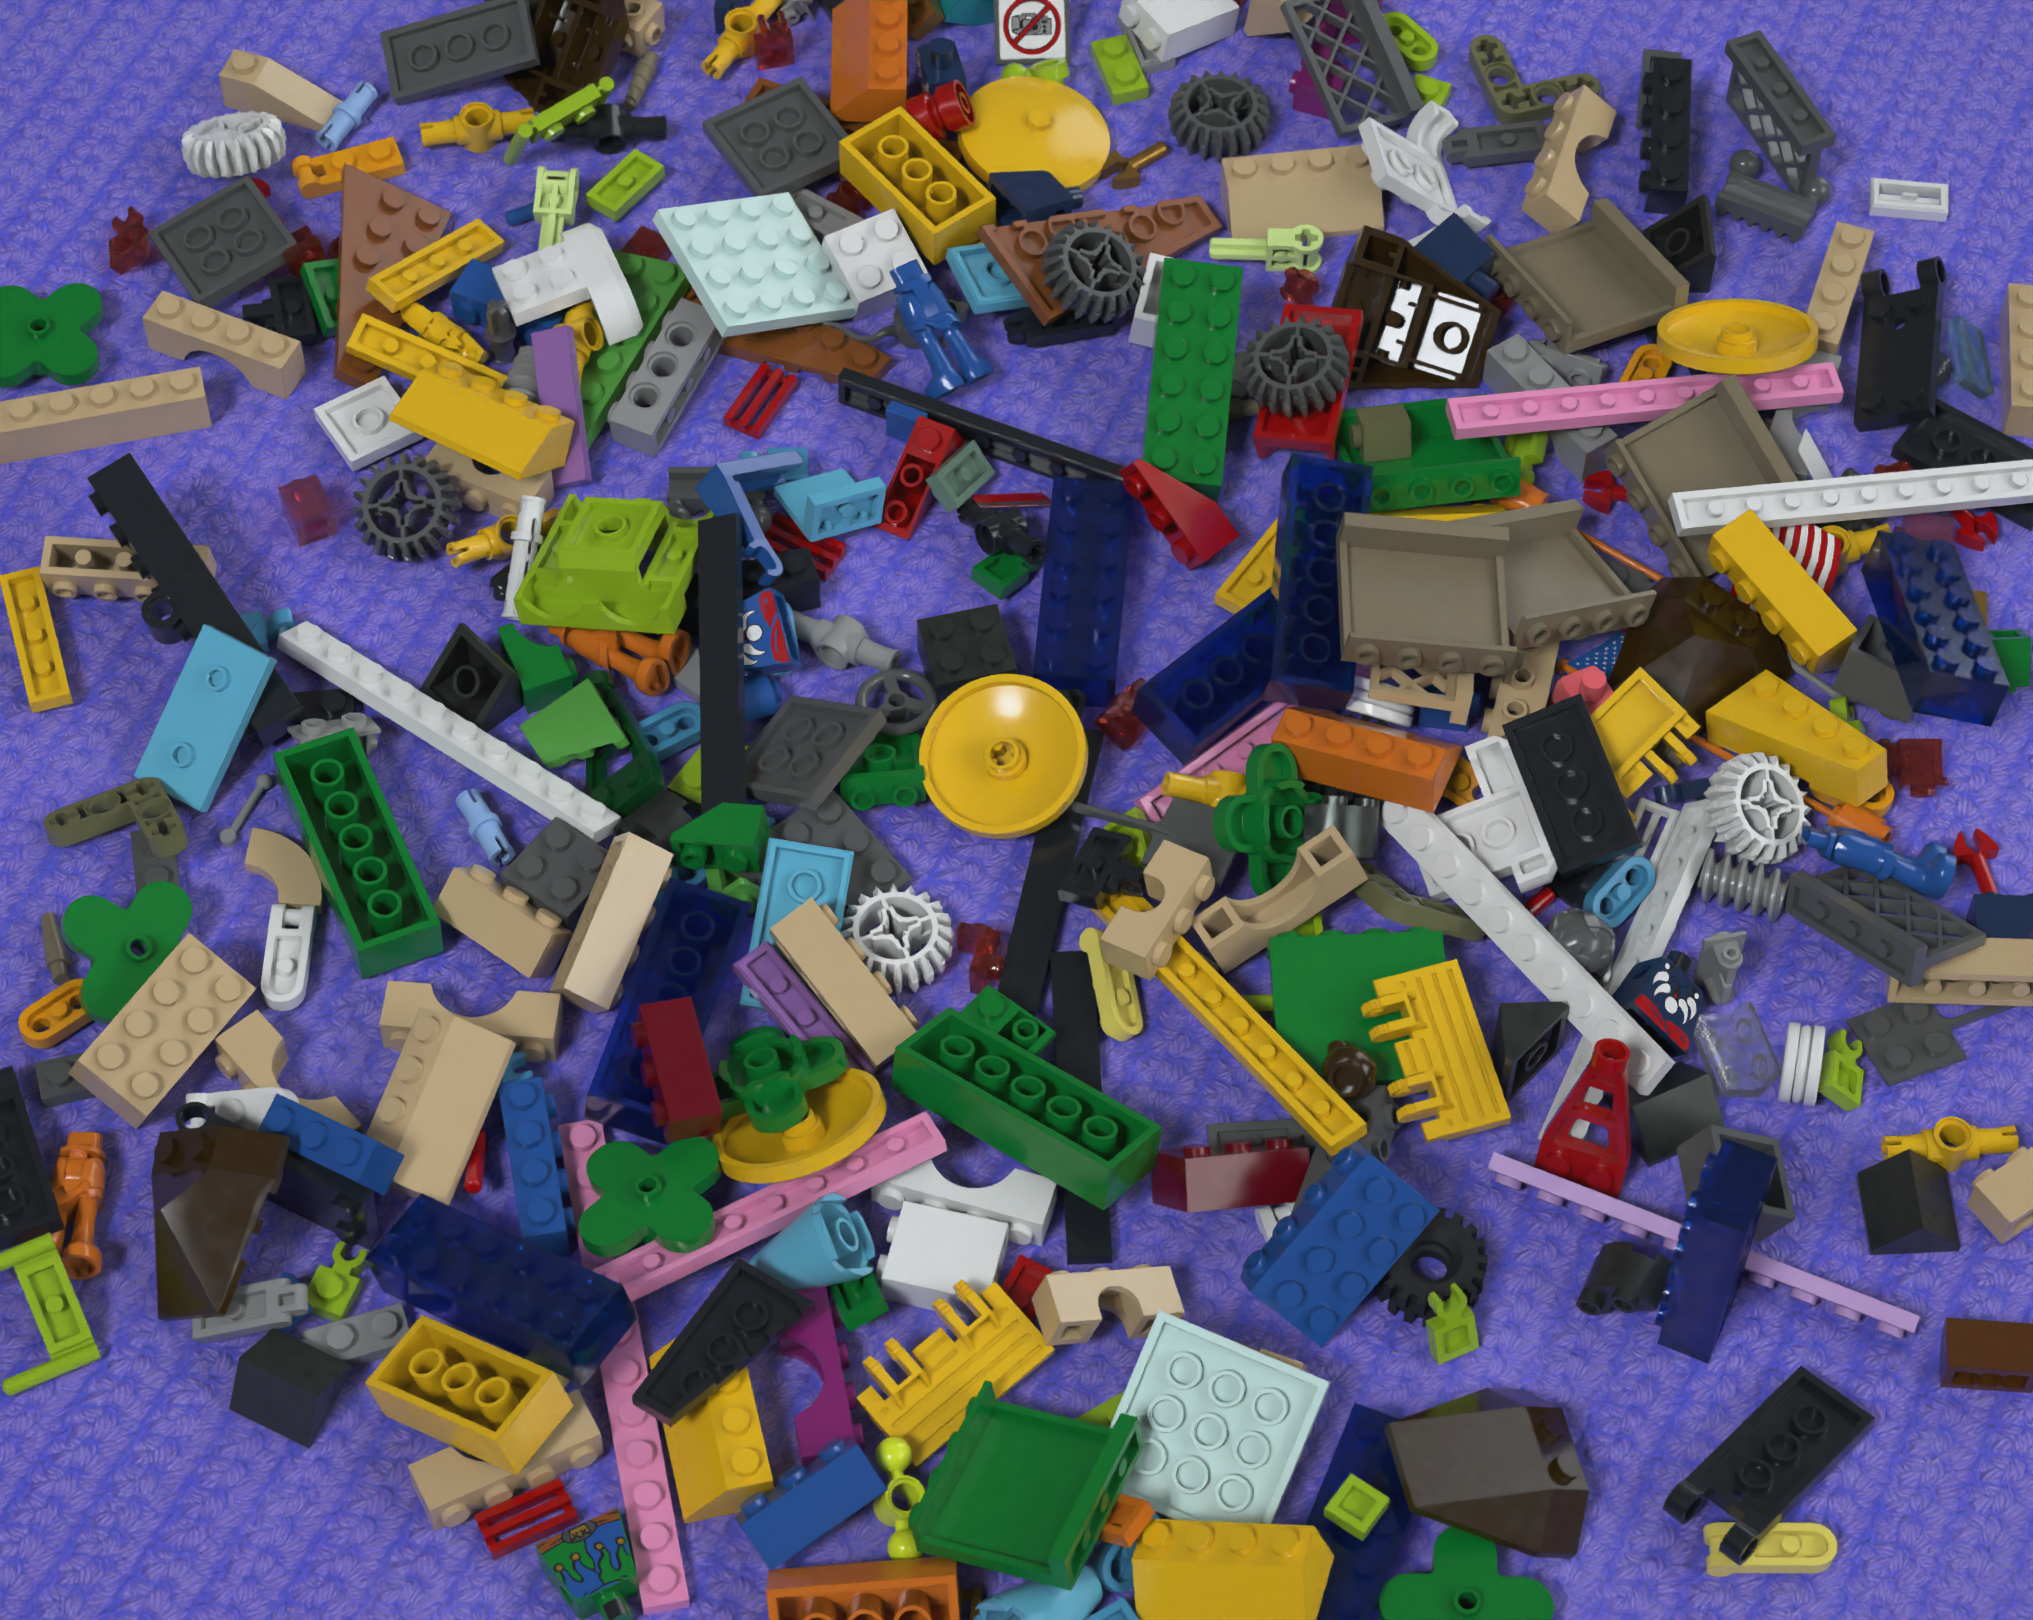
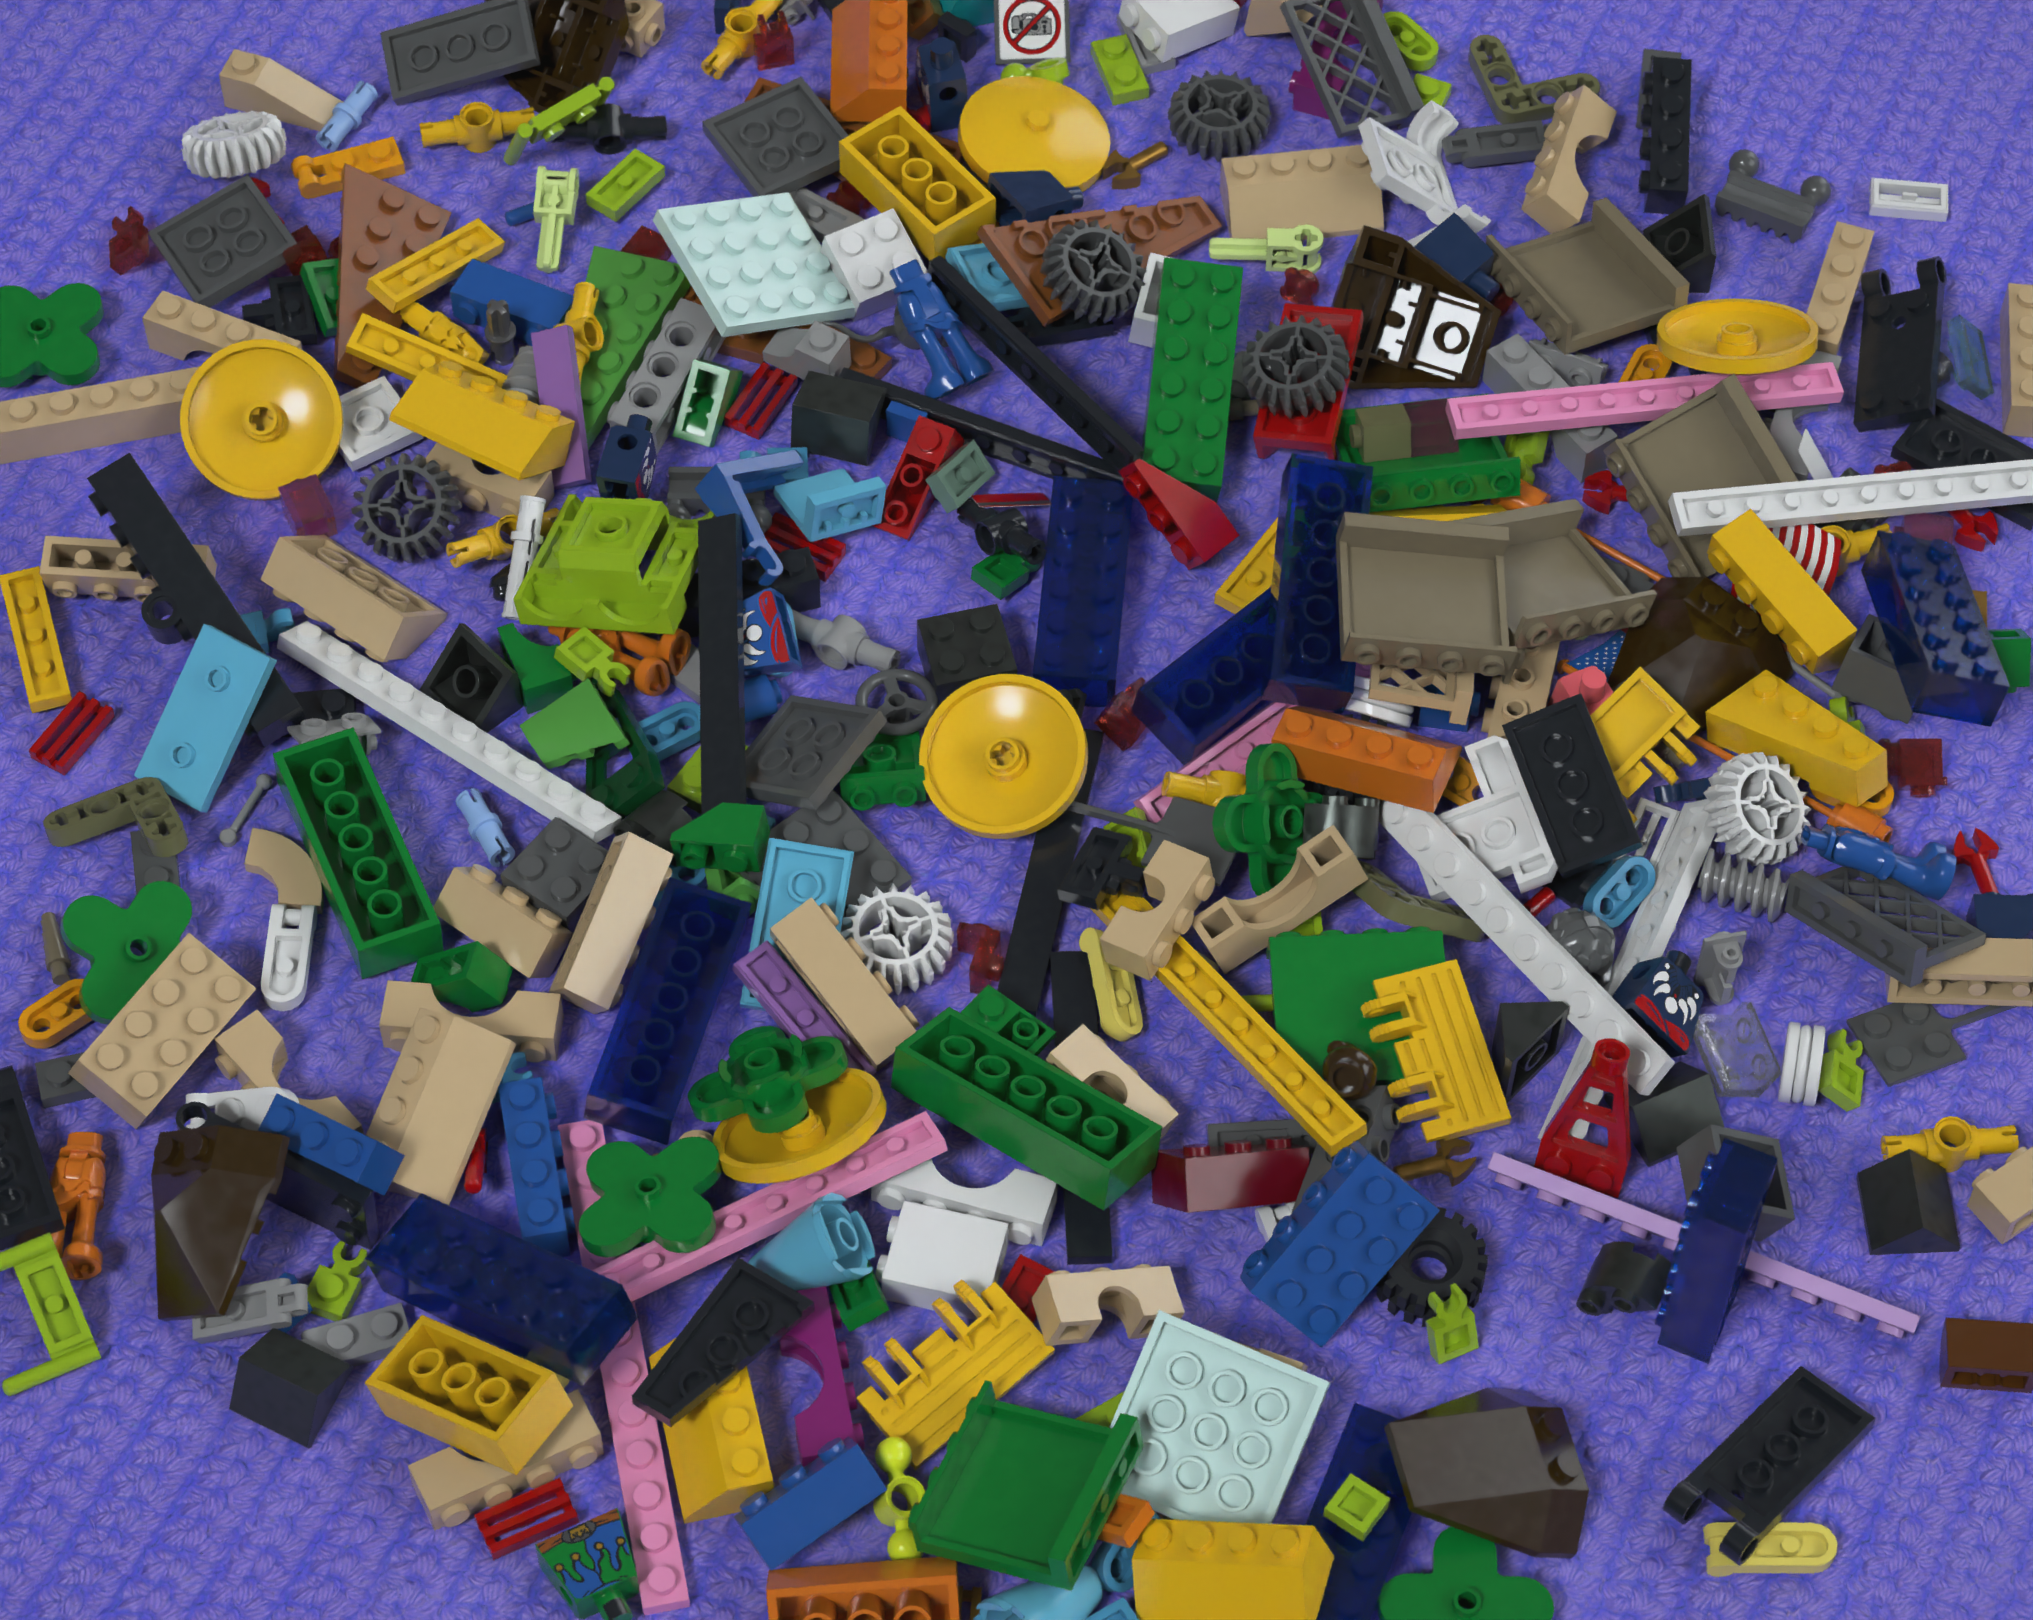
(66, 729): none -> red tile
(260, 418): none -> yellow dish
(351, 596): none -> tan slope
(465, 976): none -> green arch
(568, 274): white piece -> none
(590, 657): none -> lime plate
(628, 460): none -> dark blue torso
(642, 76): dark tan animal -> none
(676, 1069): dark red brick -> none
(706, 400): none -> green arch
(810, 349): none -> light grey arch
(836, 417): none -> pearl dark grey slope
(943, 111): red wheel -> none
(960, 32): none -> black plate
(1035, 368): none -> black tile
(1092, 1062): none -> tan arch
(1430, 428): none -> clear pink brick
(1440, 1163): none -> pearl gold bar
(1776, 110): dark grey fence -> none

